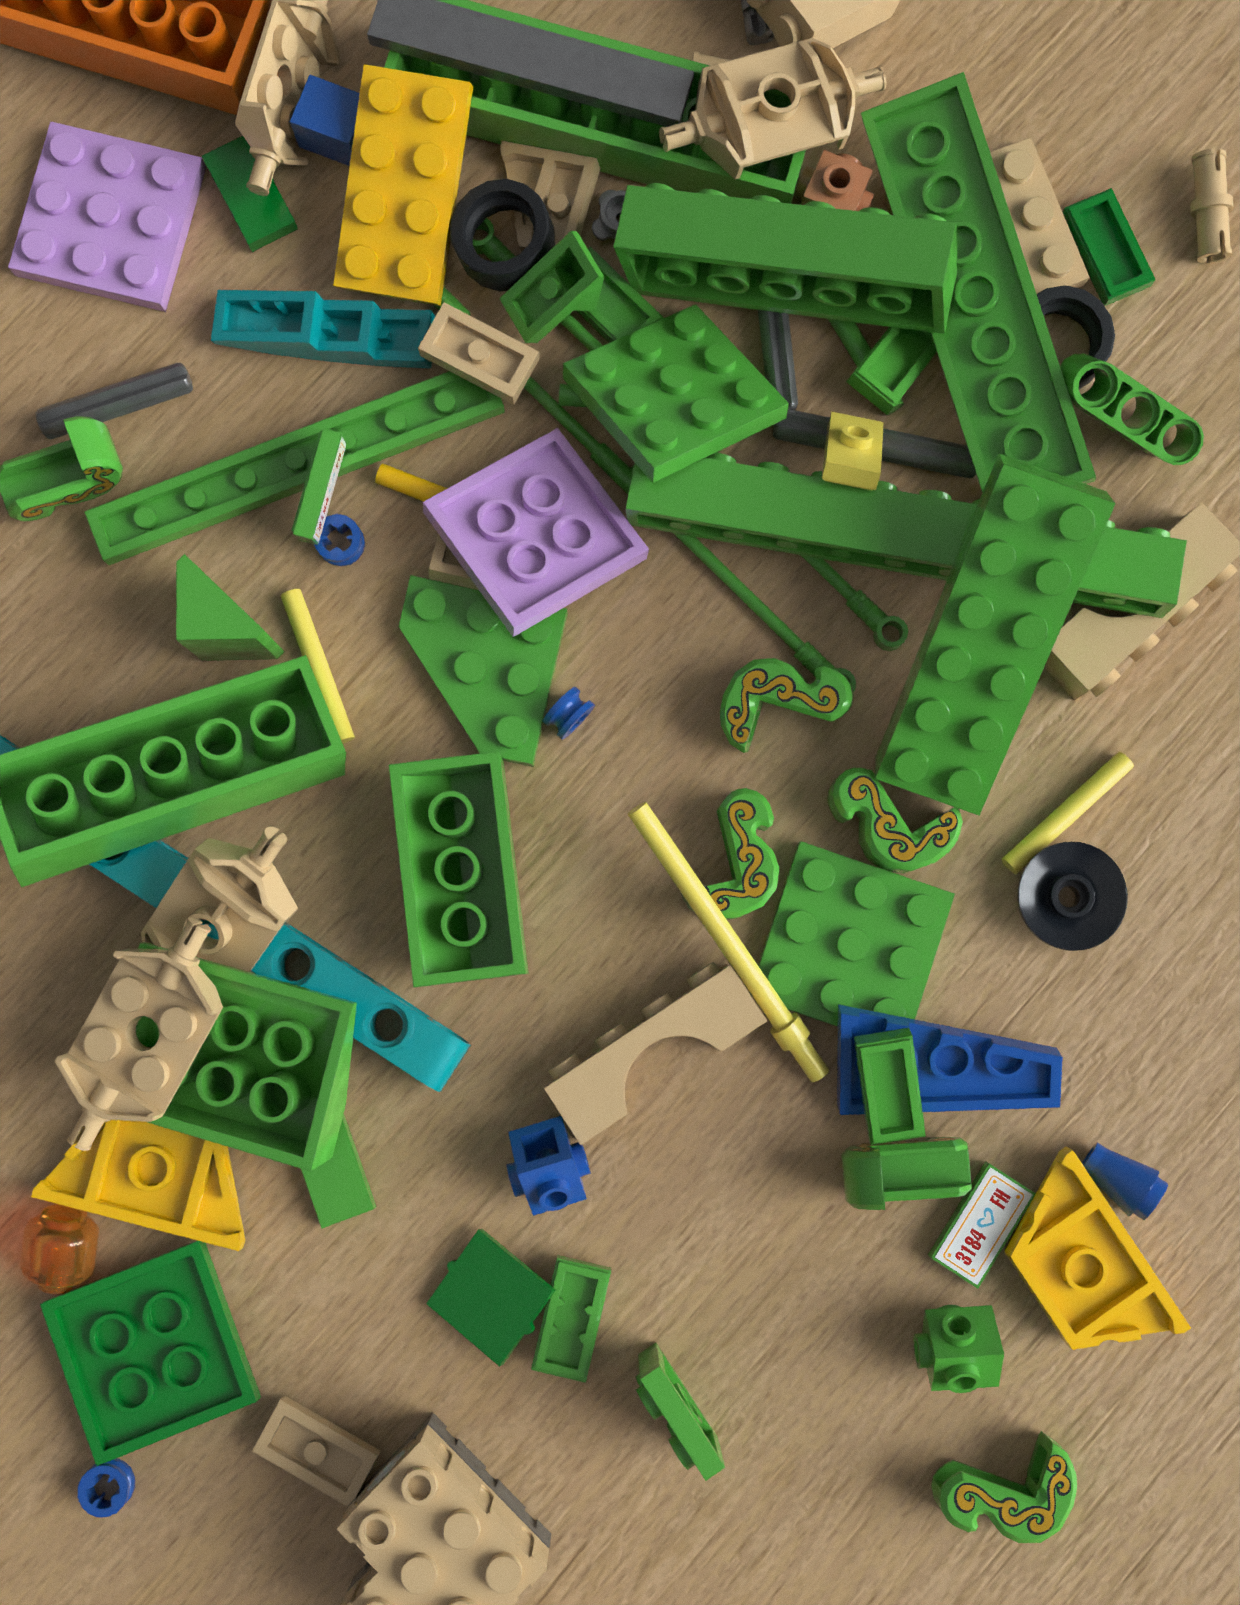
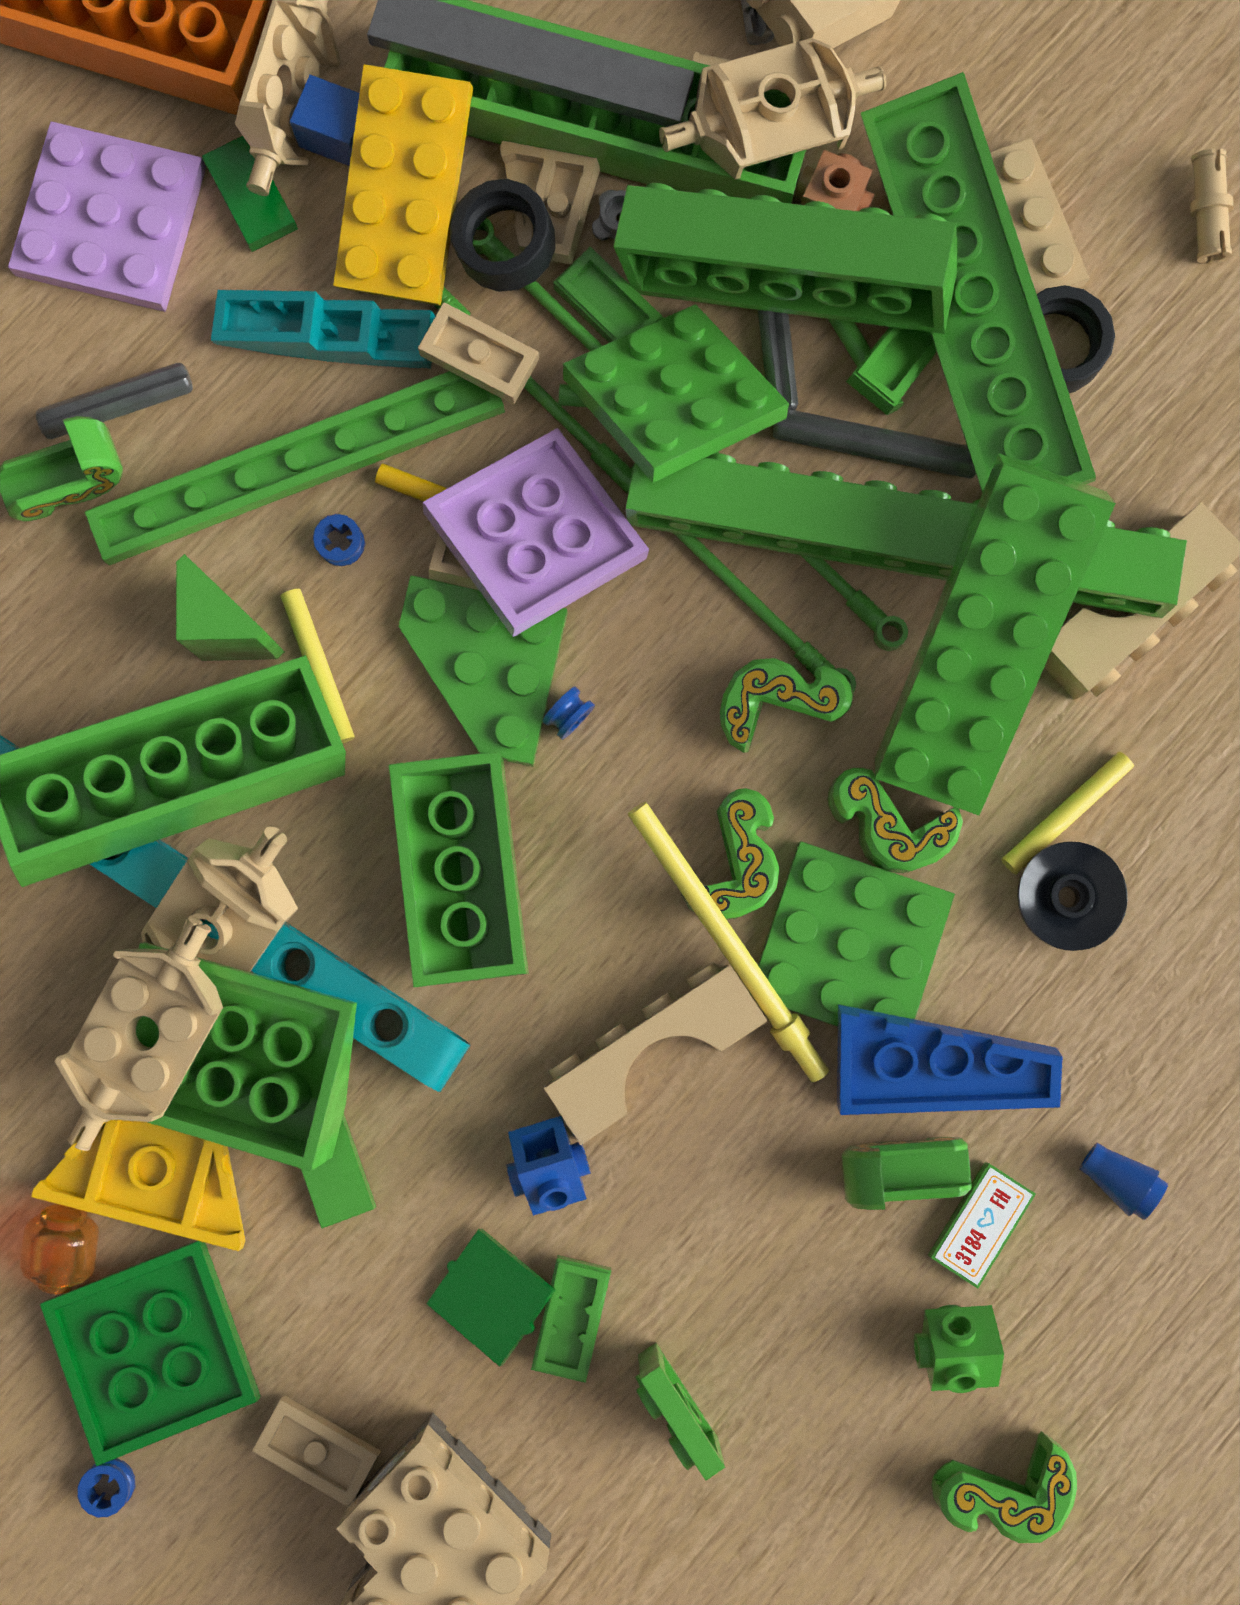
(319, 486): bright green tile -> none
(553, 288): bright green slope -> none
(853, 451): light yellow plate -> none
(889, 1086): bright green tile -> none
(1087, 1264): yellow wing -> none
(1108, 247): green tile -> none
(1150, 419): bright green beam -> none

